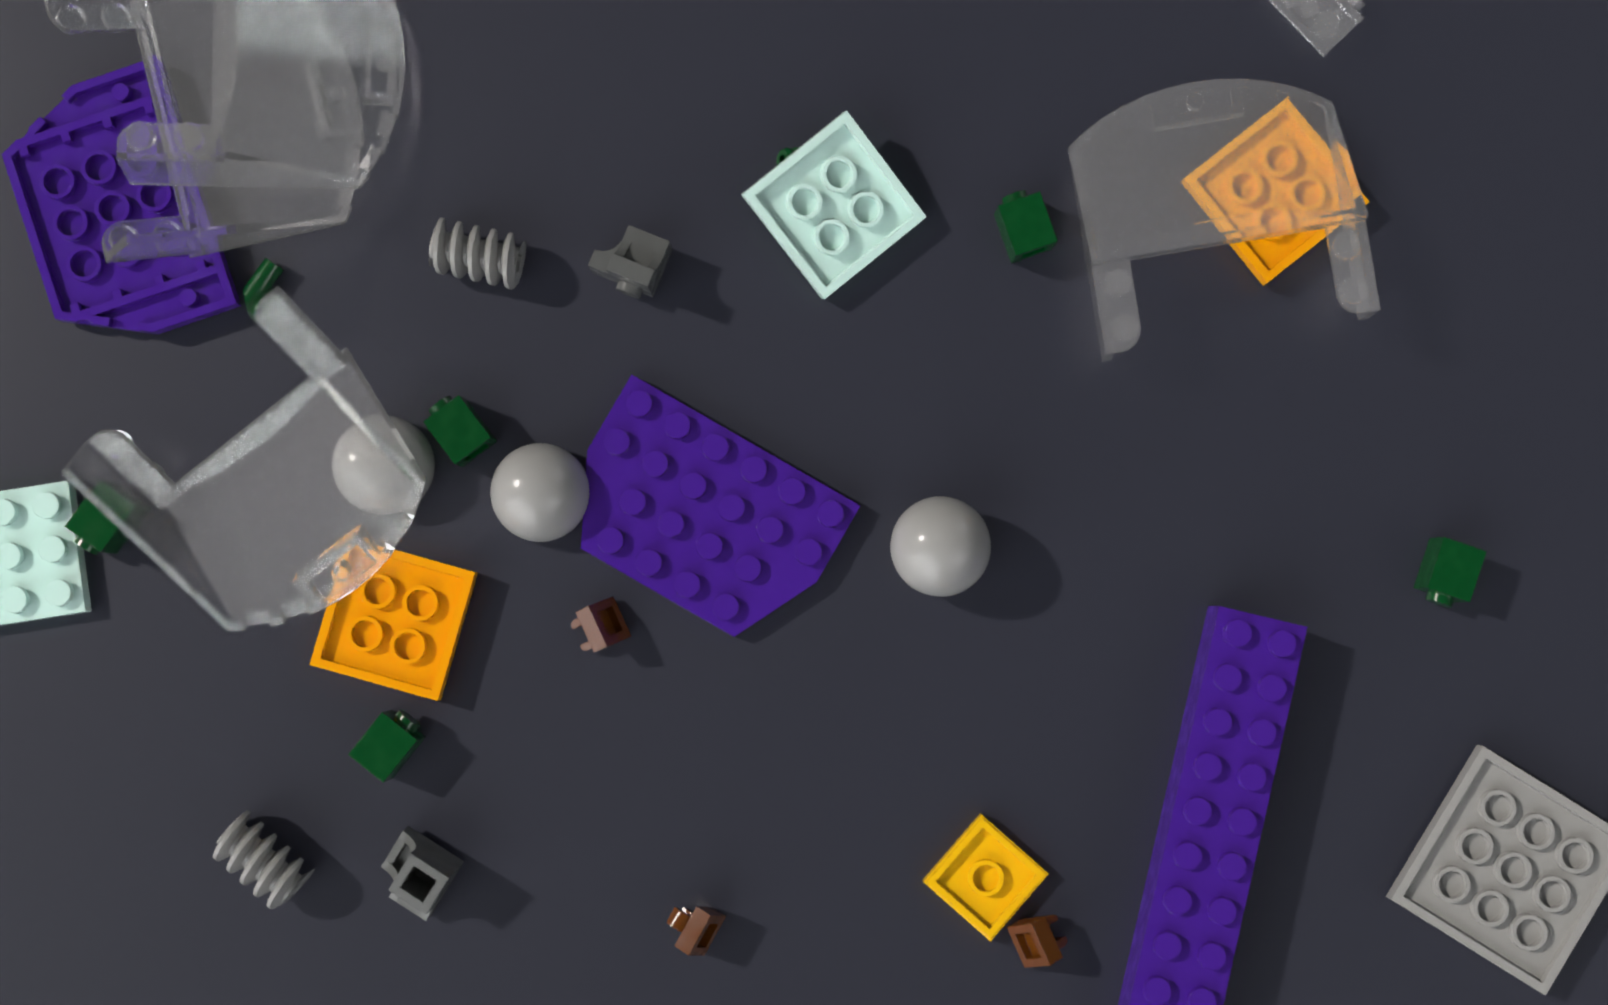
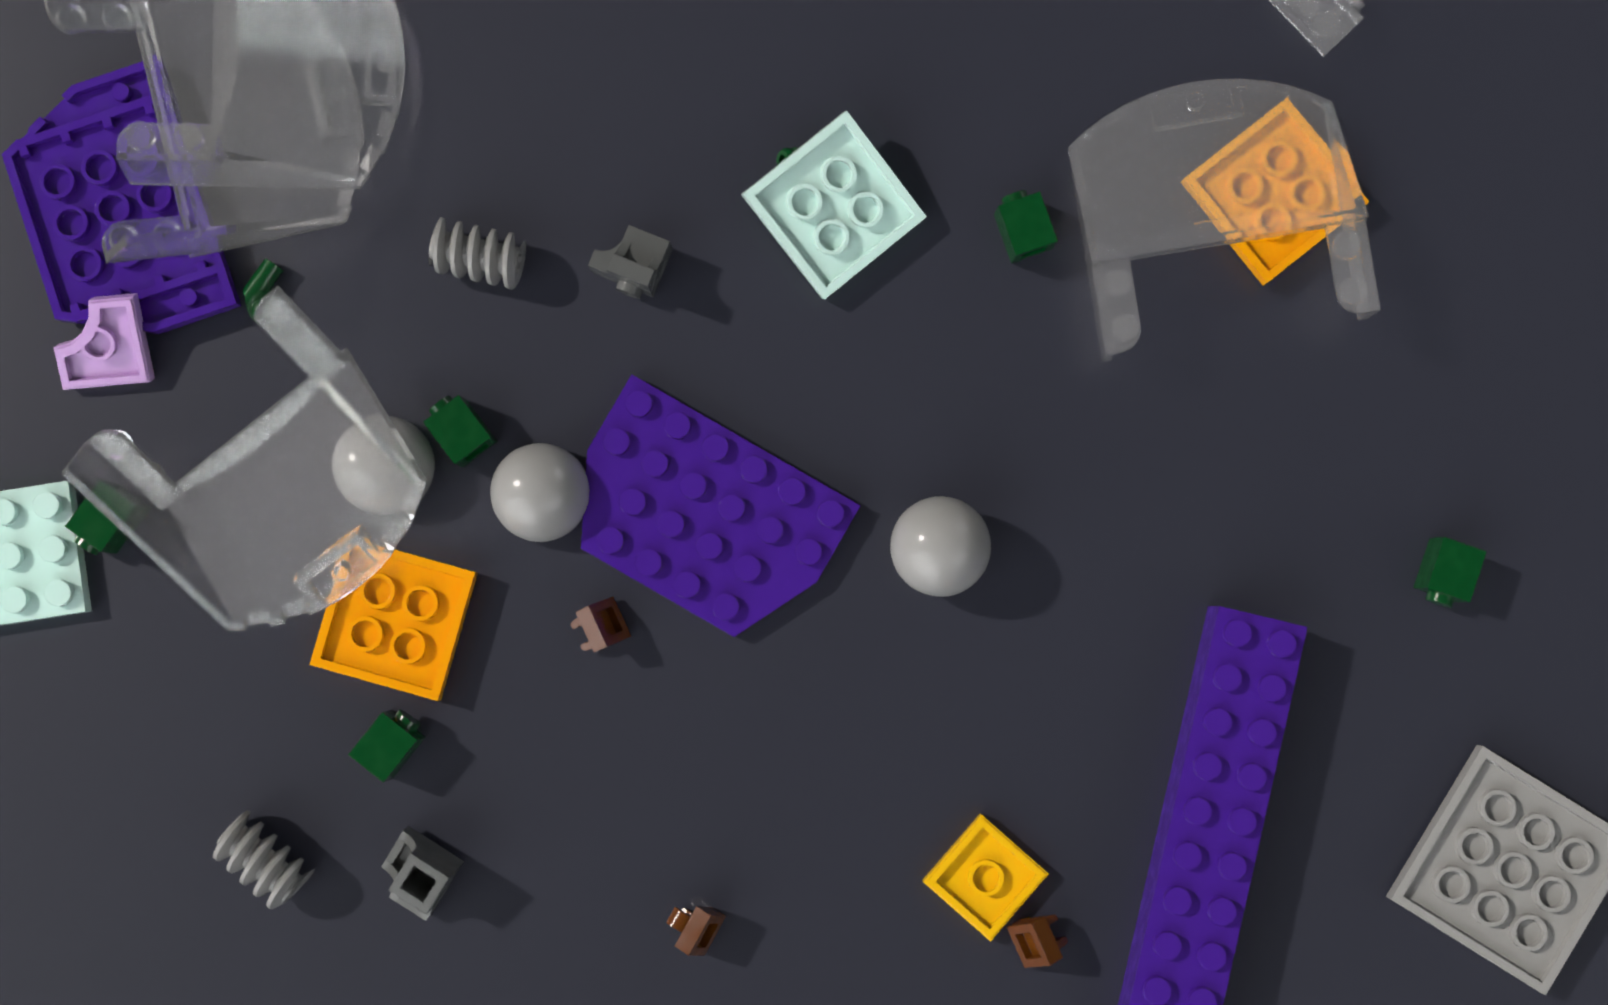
(109, 348): none -> lavender tile

